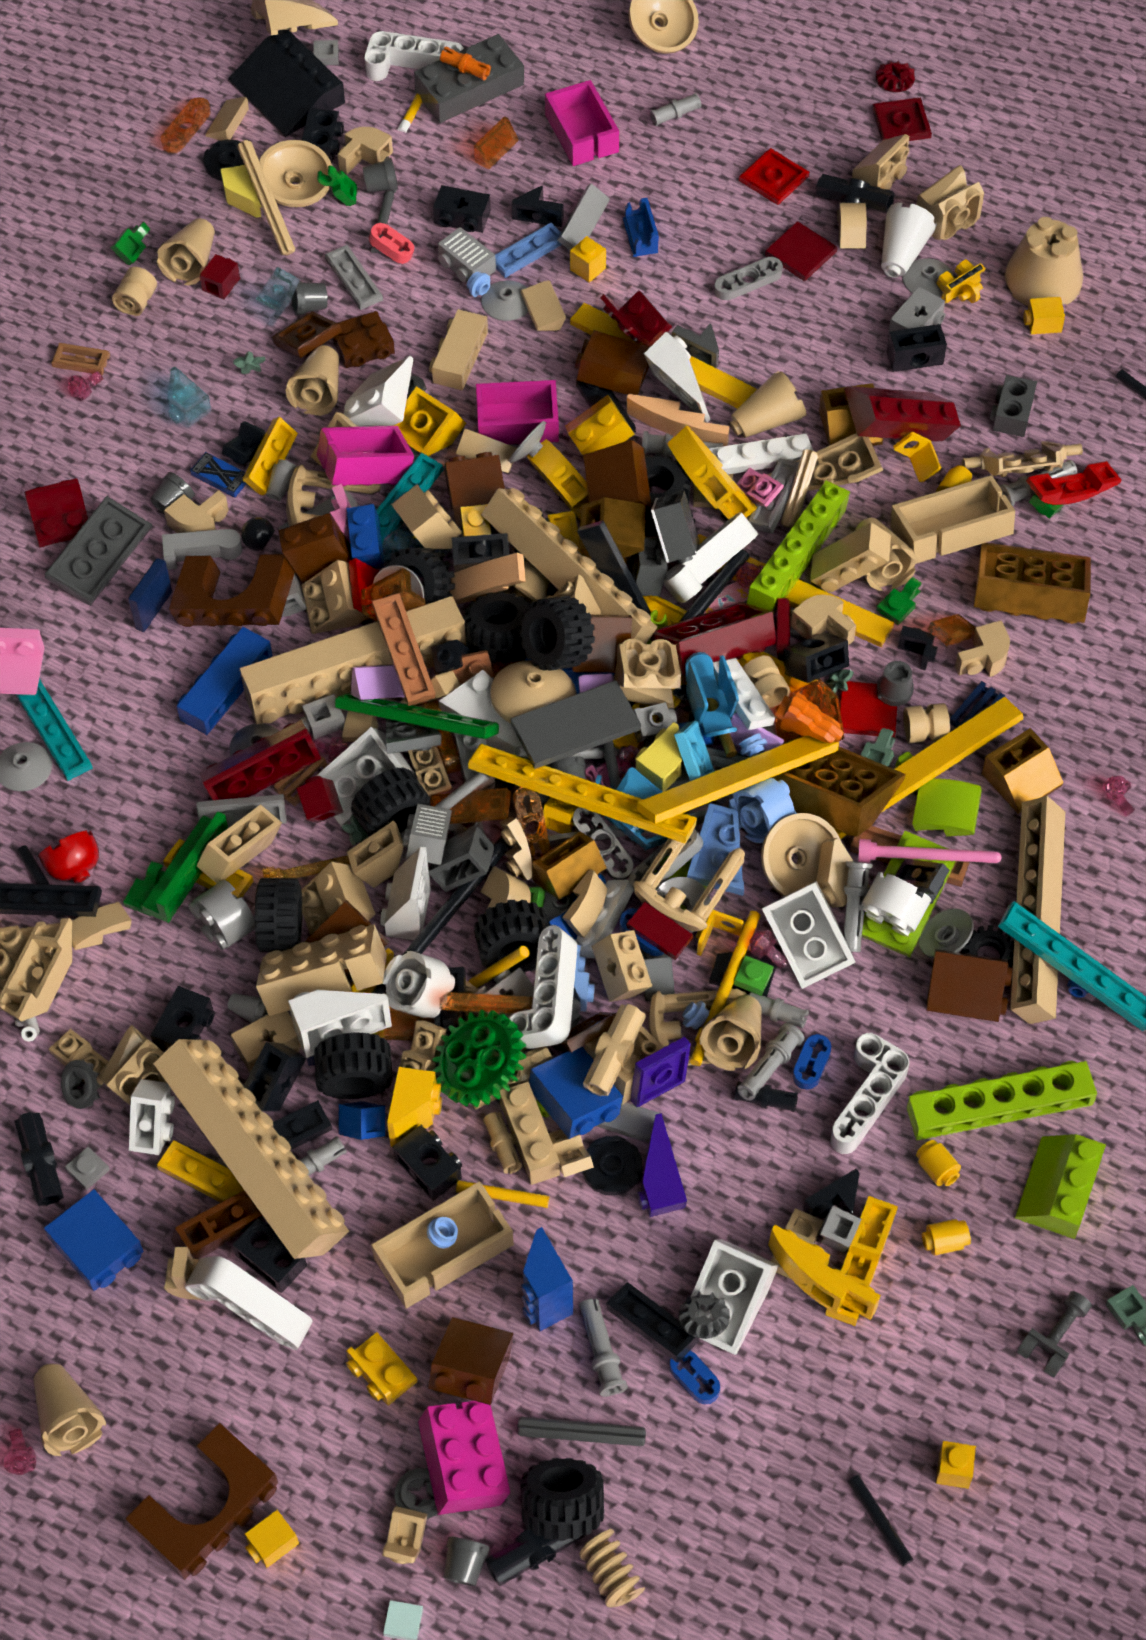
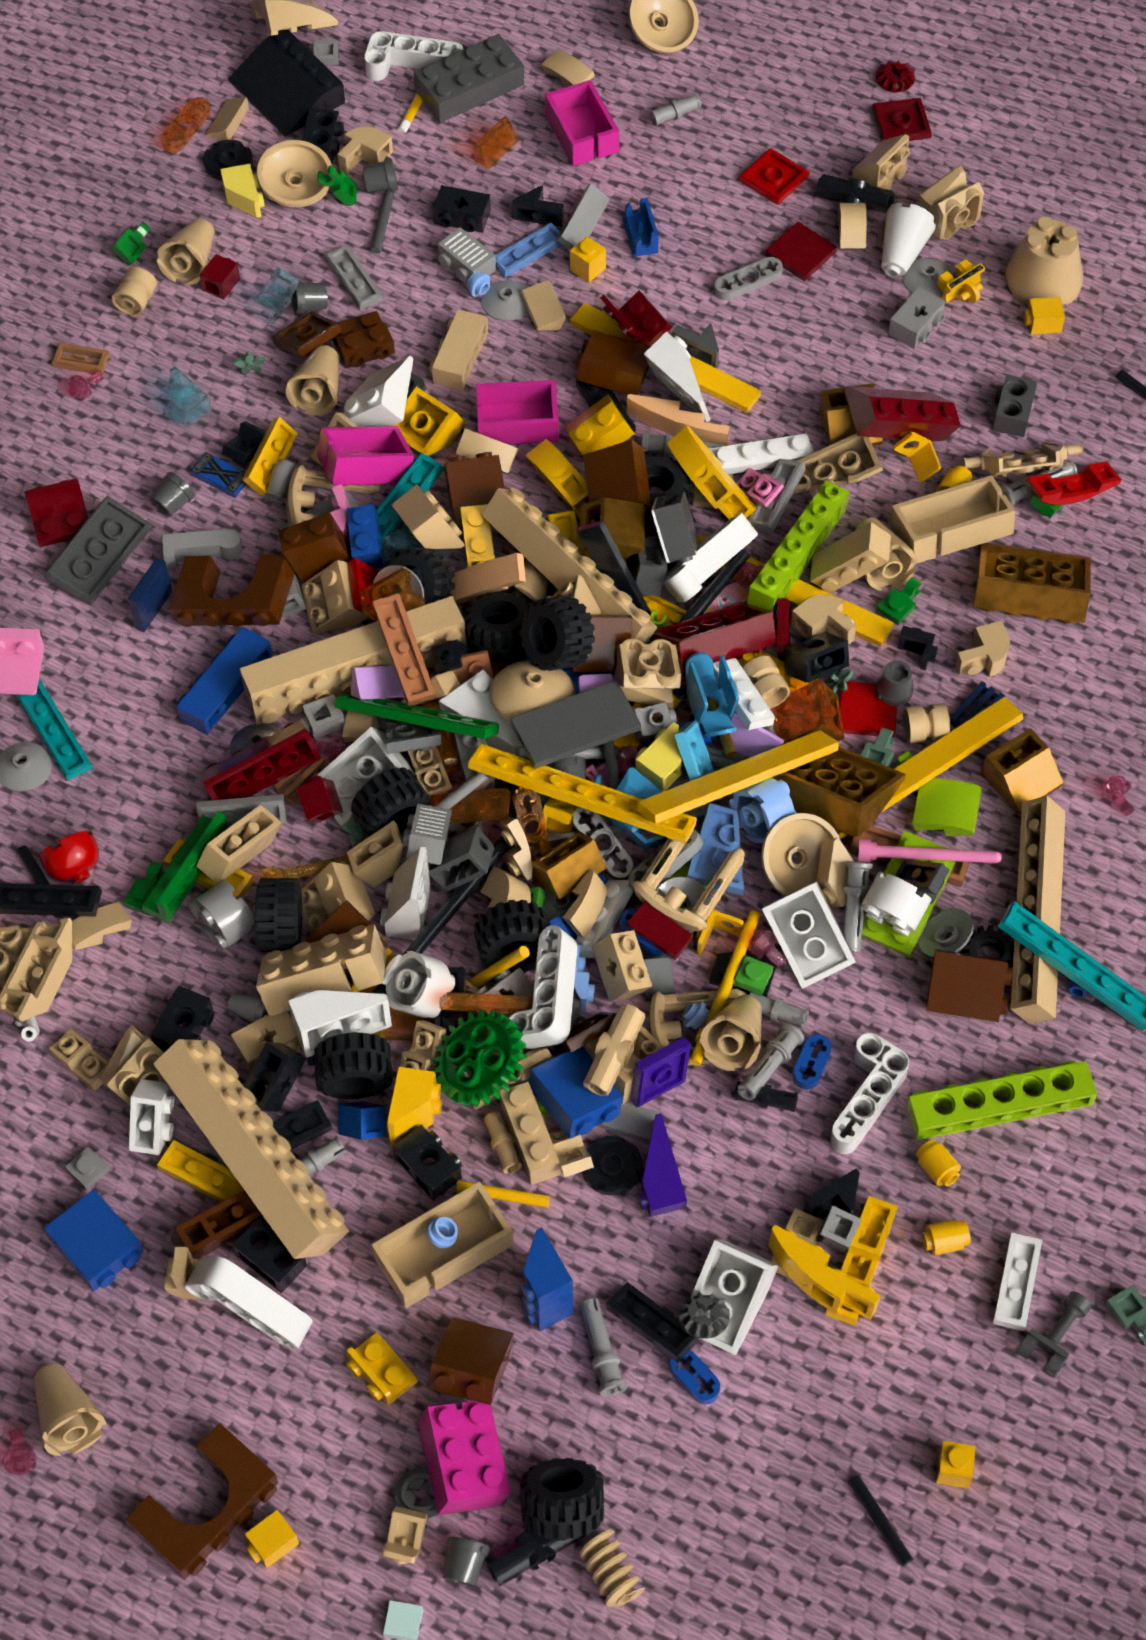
(38, 1159): black piece -> none
(71, 1079): dark grey gear -> none
(189, 517): tan brick -> none
(257, 533): black piece -> none
(266, 198): tan axle -> none
(391, 243): coral beam -> none
(465, 63): orange pin -> none
(478, 549): black brick -> none
(530, 445): light grey dish -> none
(567, 68): none -> tan slope
(581, 1431): dark grey axle -> none
(753, 745): light blue plate -> none
(768, 407): tan cone -> none
(799, 488): tan axle -> none
(806, 719): orange rock -> none
(916, 347): black brick -> none
(952, 629): clear orange tile -> none
(1017, 1282): none -> white plate
(1060, 1183): lime slope -> none

